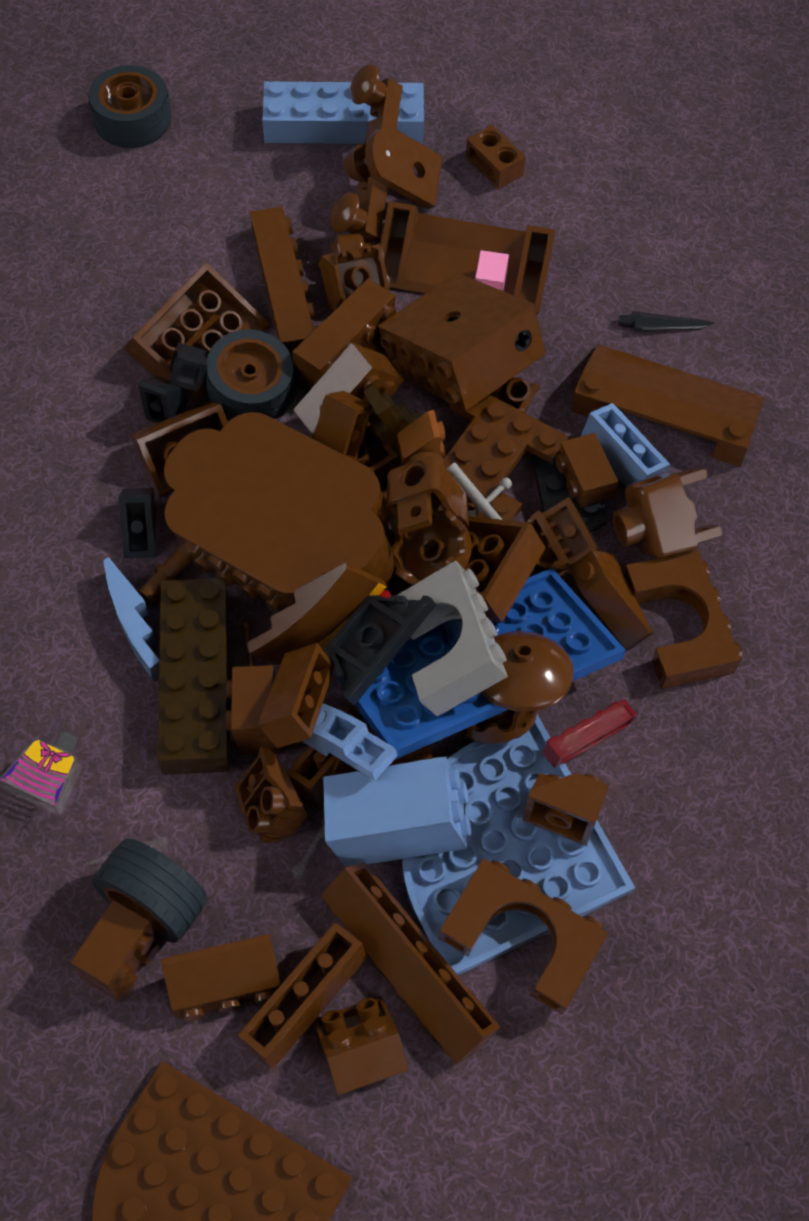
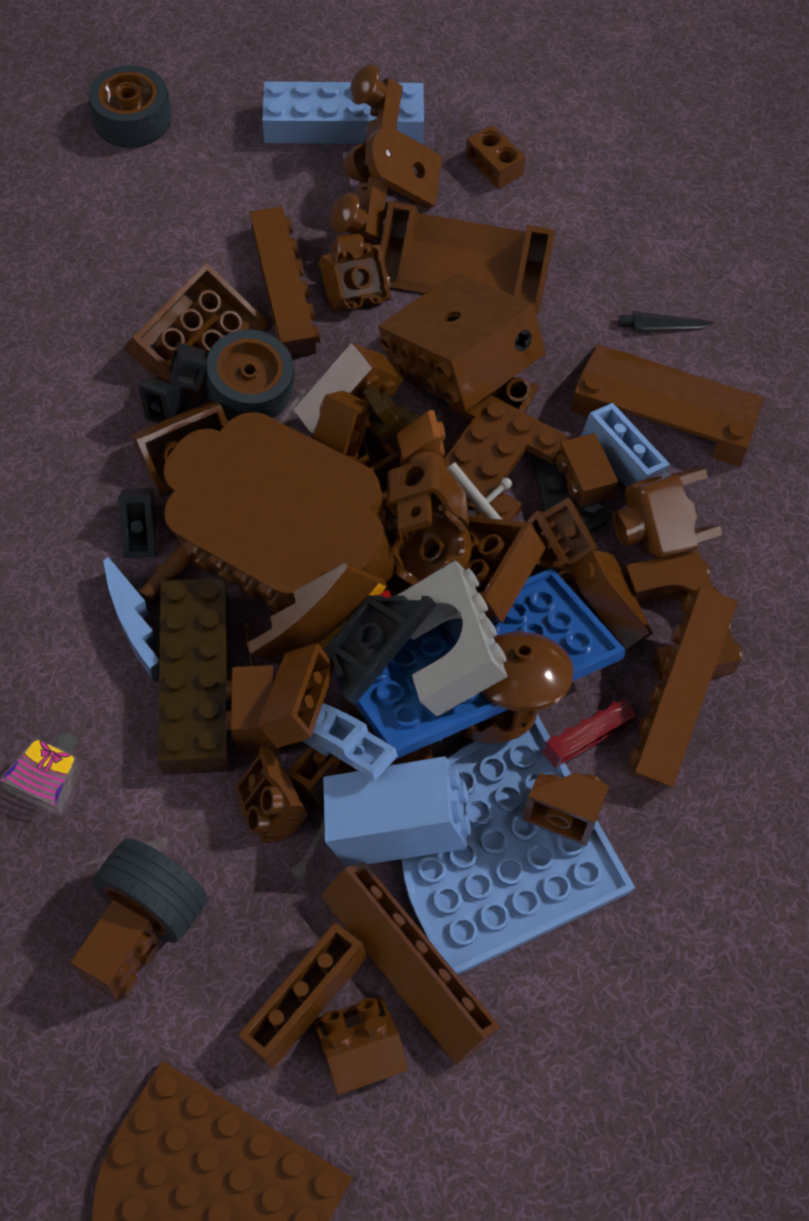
(221, 977): reddish brown slope -> none
(351, 322): reddish brown brick -> none
(492, 269): bright pink brick -> none
(573, 937): reddish brown arch -> none
(682, 687): none -> reddish brown brick

